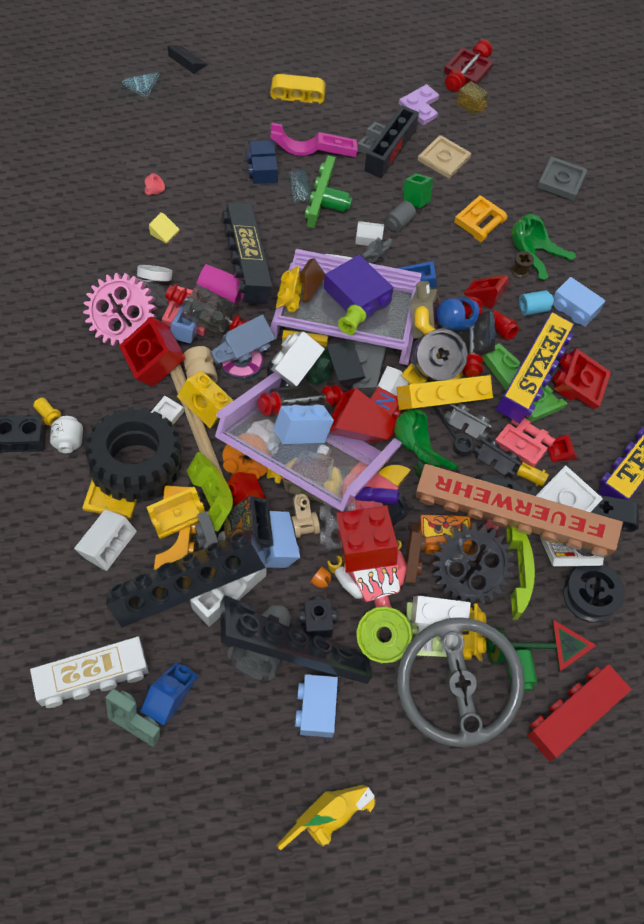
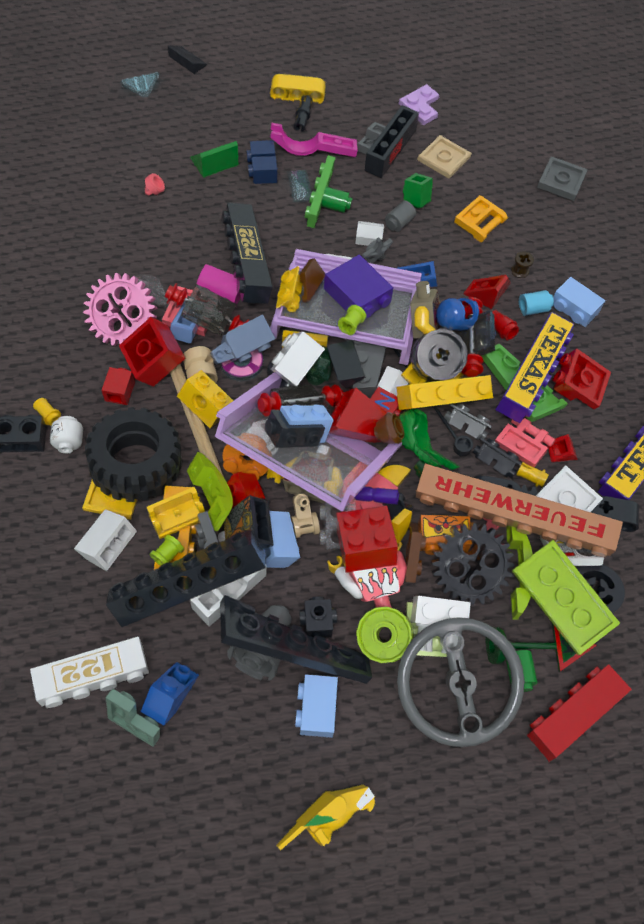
(118, 386): none -> red brick
(154, 273): white piece -> none
(163, 228): light yellow slope -> none
(167, 550): none -> lime bush
(169, 409): white plate -> none
(216, 159): none -> green slope
(292, 435): none -> black bracket
(303, 113): none -> black pin
(320, 577): orange hinge -> none
(389, 429): none -> reddish brown cone
(401, 524): none -> yellow tile
(468, 66): plate -> none
(472, 98): clear yellow brick -> none
(474, 642): yellow hinge -> none
(531, 234): green hair -> none
(565, 597): none -> lime tile

